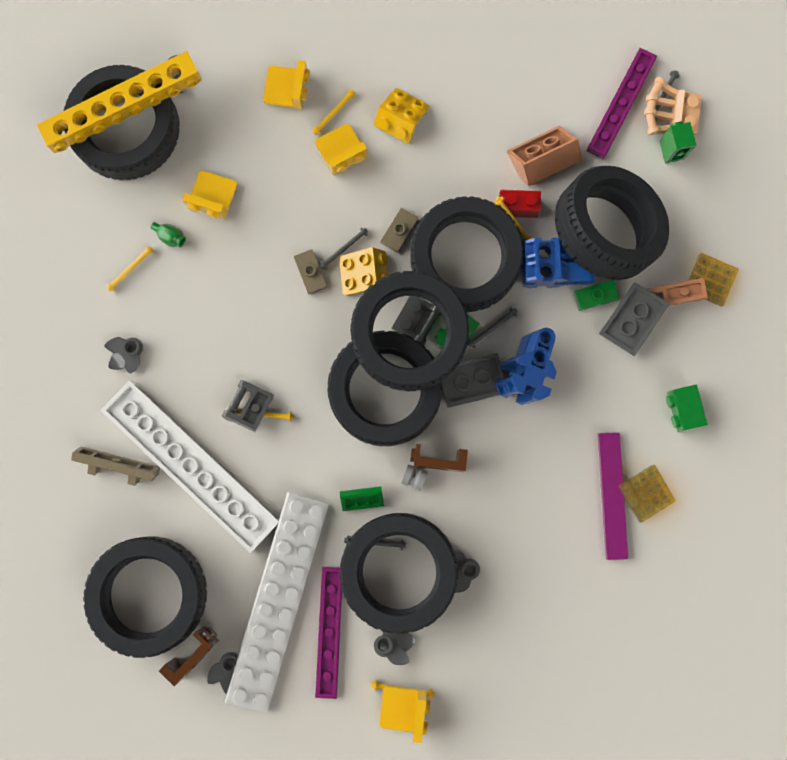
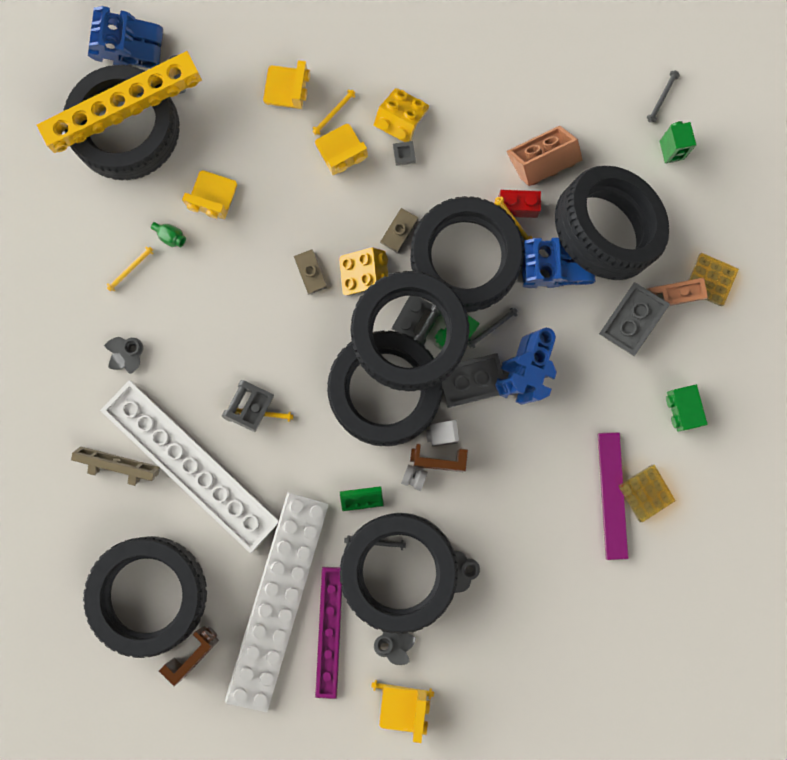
(134, 39): none -> blue connector
(222, 672): dark grey plate -> none
(363, 233): dark grey axle -> none
(404, 153): none -> dark grey plate
(443, 433): none -> light grey slope
(596, 295): green plate -> none
(621, 103): magenta tile -> none
(684, 107): light nougat plate -> none

